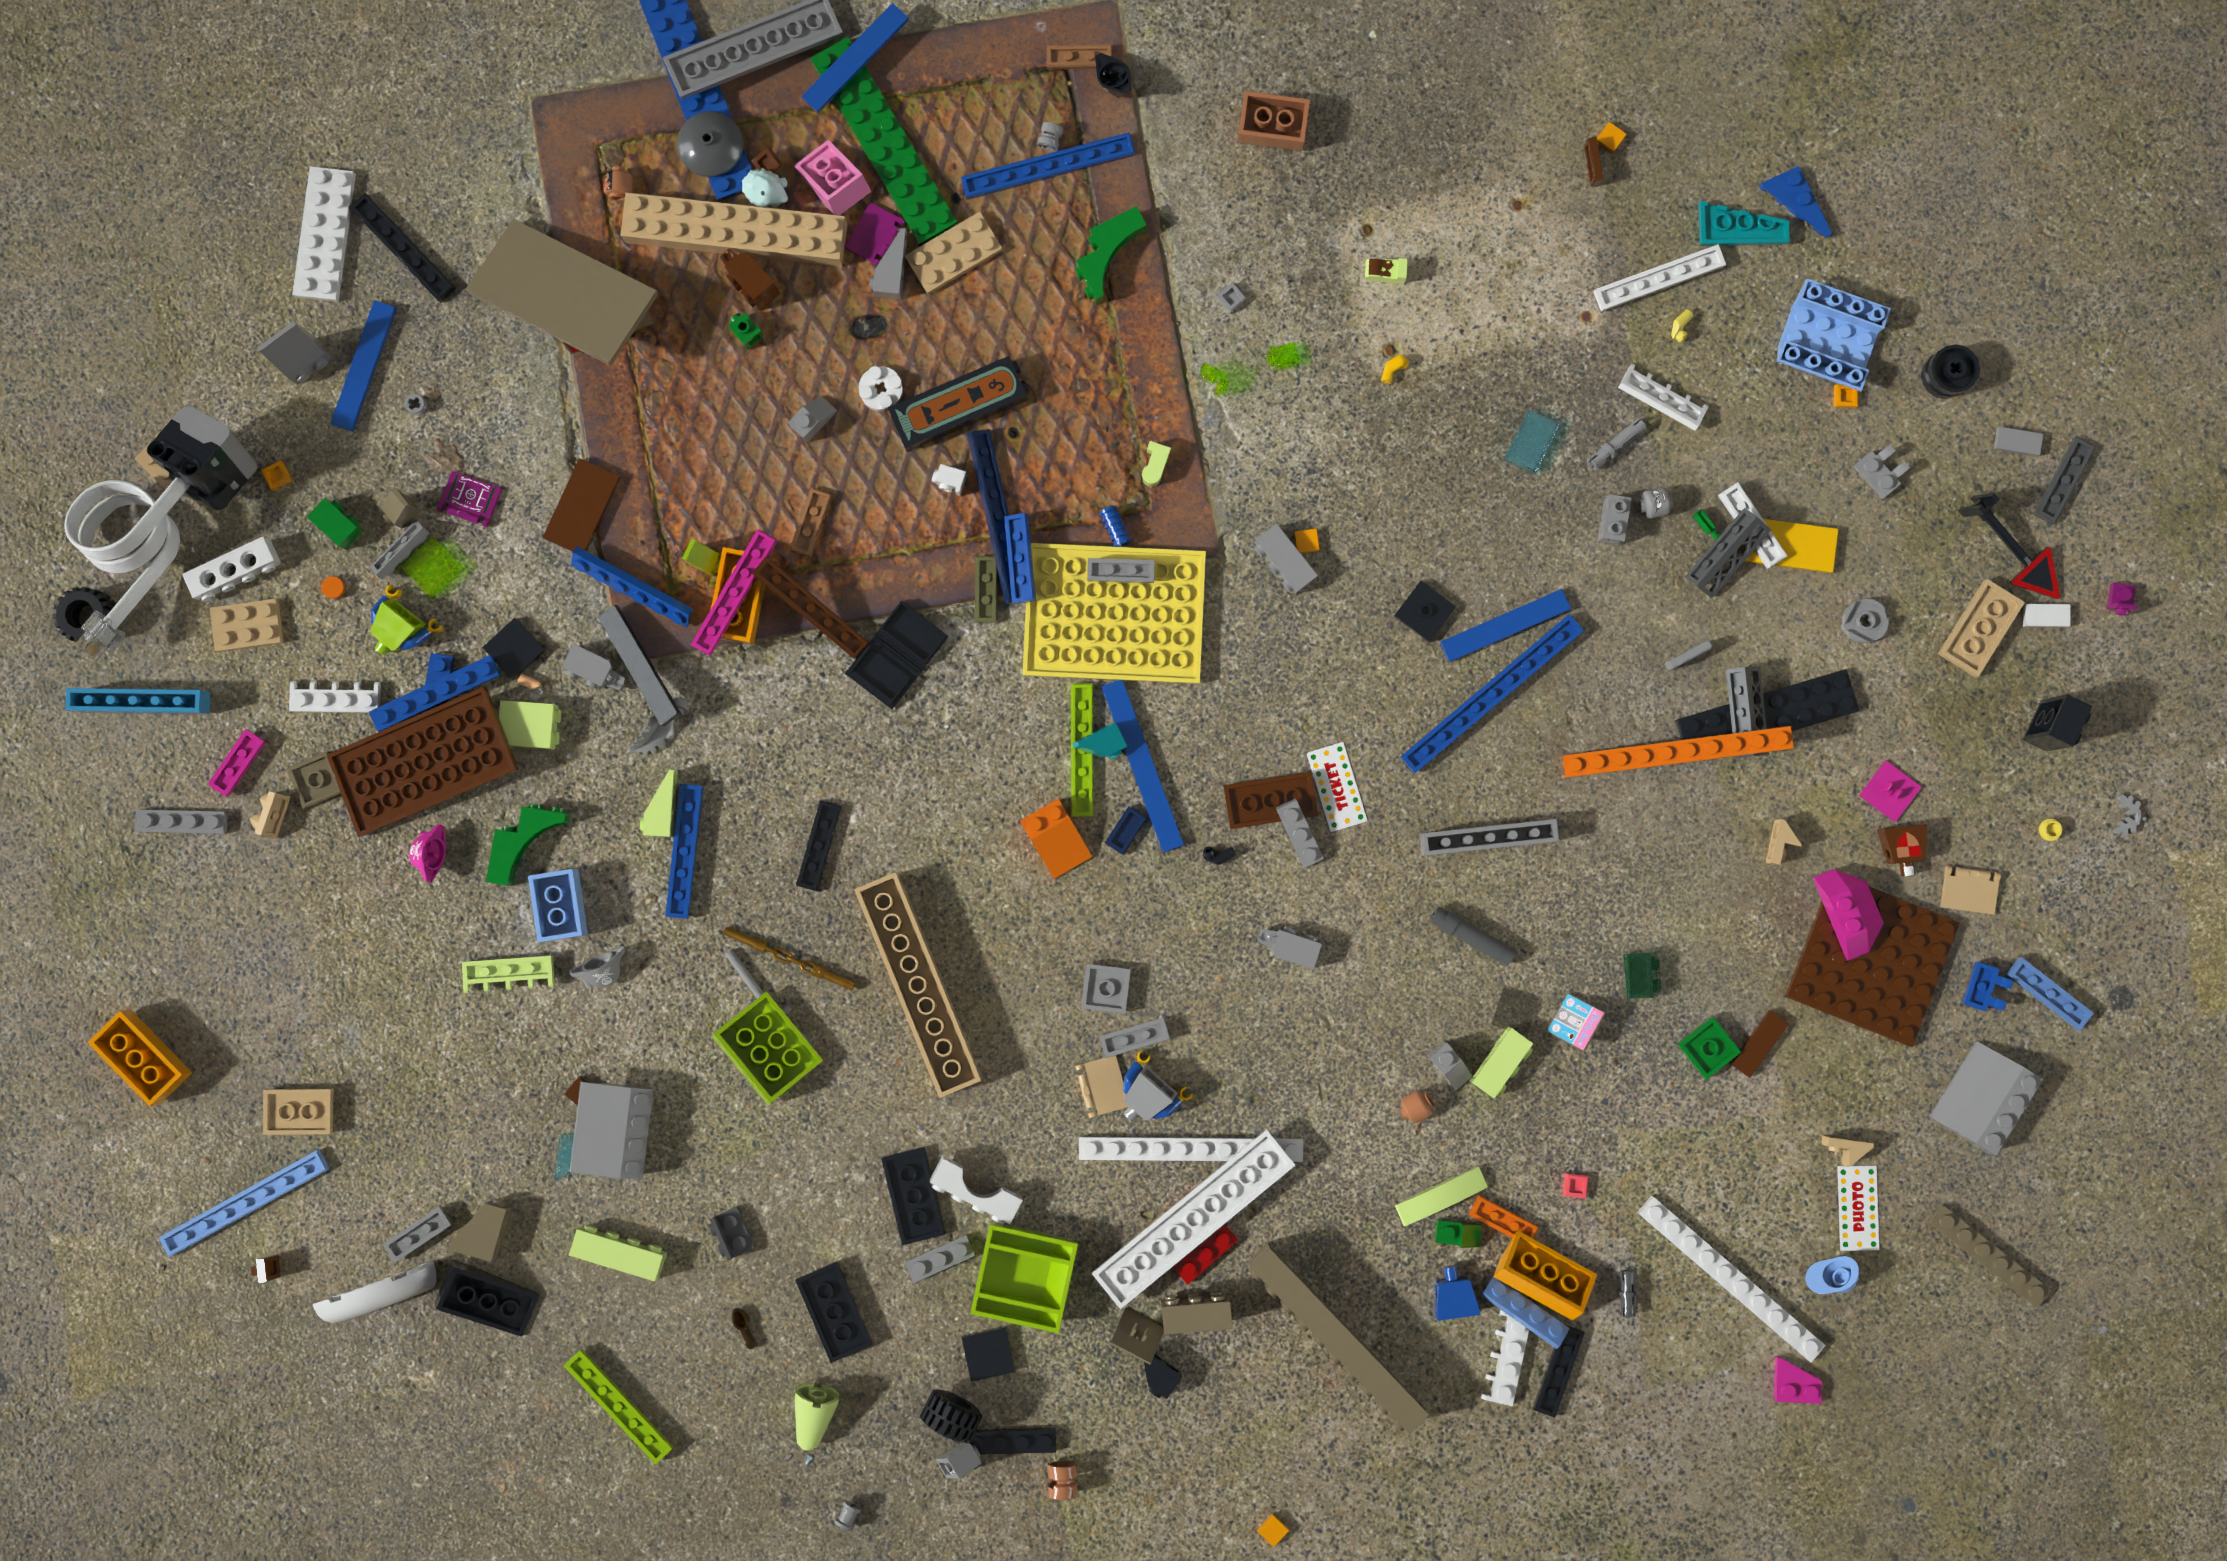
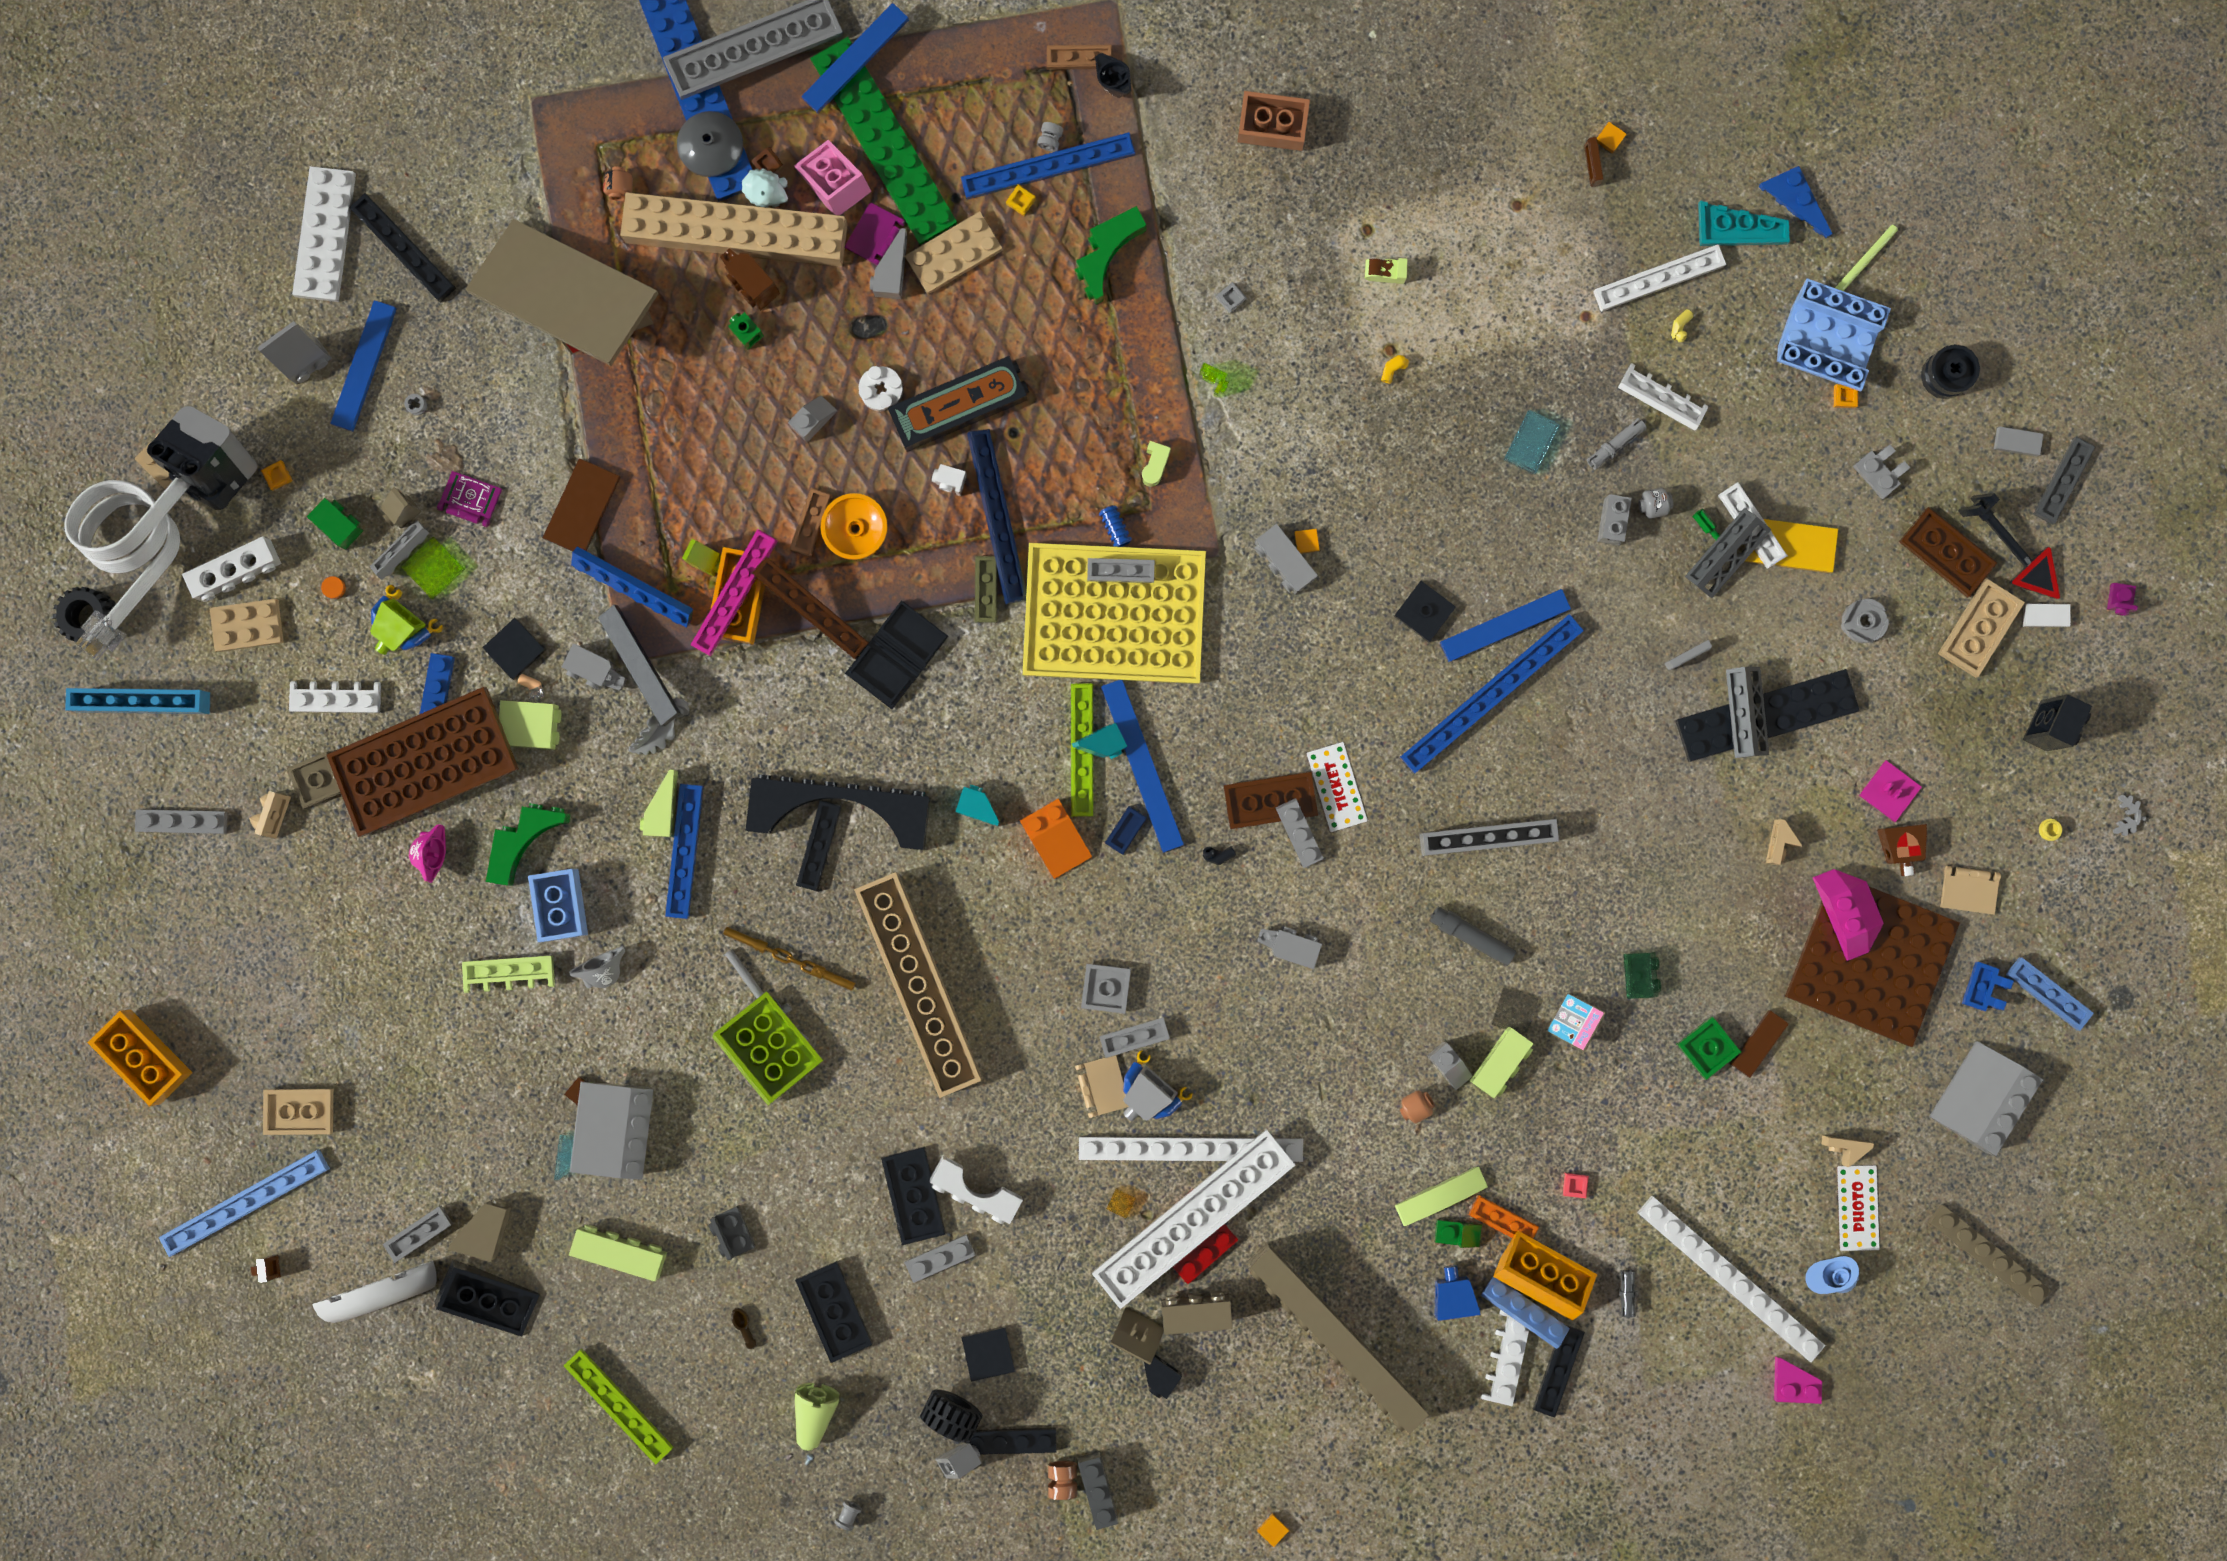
(237, 763): dark pink plate -> none
(435, 693): blue plate -> none
(775, 799): none -> black arch
(853, 511): none -> light orange dish
(976, 805): none -> teal slope
(1020, 200): none -> yellow tile
(1020, 558): blue plate -> none
(1024, 1277): lime slope -> none
(1098, 1490): none -> dark grey brick
(1121, 1203): none -> clear yellow plate
(1282, 357): clear neon green bracket -> none
(1678, 752): orange plate -> none
(1863, 262): none -> yellowish green bar
(1948, 552): none -> reddish brown tile

